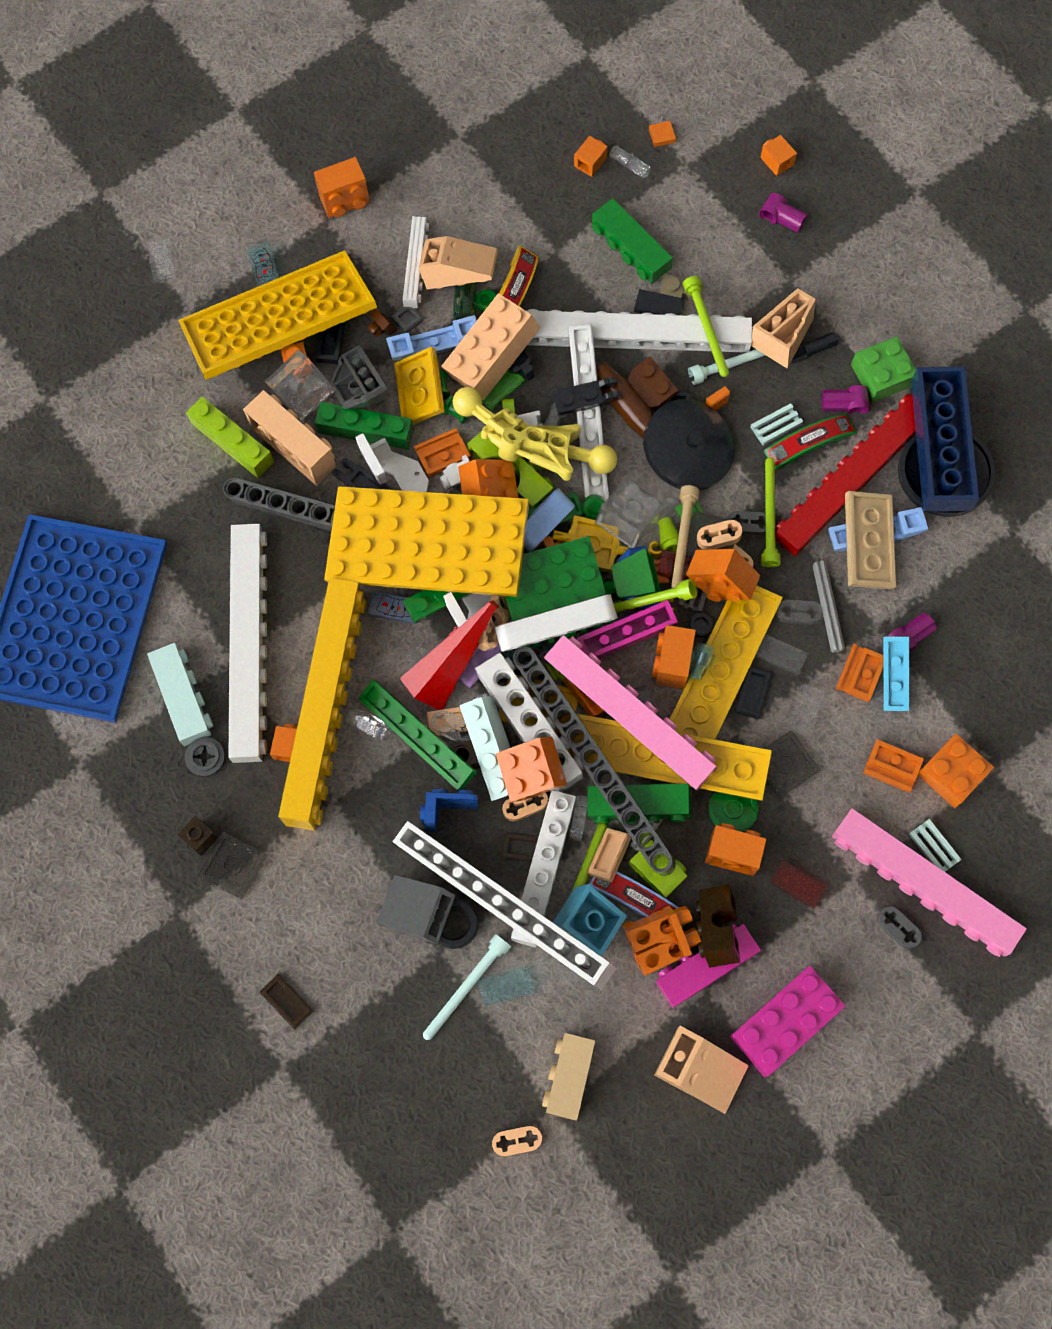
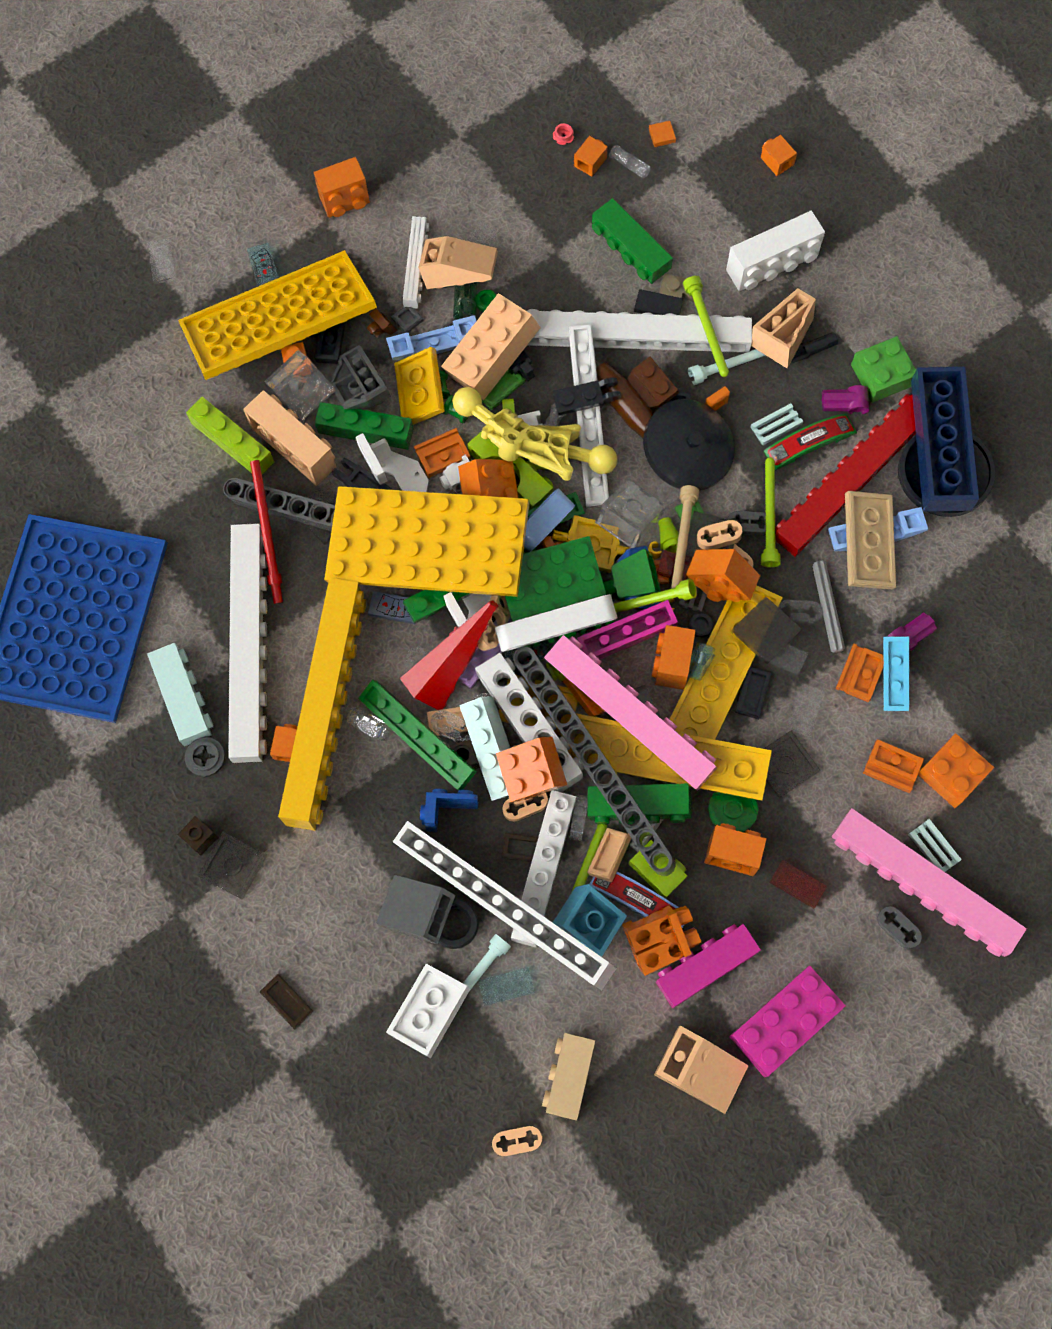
(274, 579): none -> red bar
(428, 1010): none -> white plate
(519, 275): slope -> none
(566, 130): none -> coral plate
(592, 505): green tile -> none
(718, 943): dark brown arch -> none
(766, 630): none -> clear smoke tile
(775, 251): none -> white brick
(779, 211): magenta piece -> none

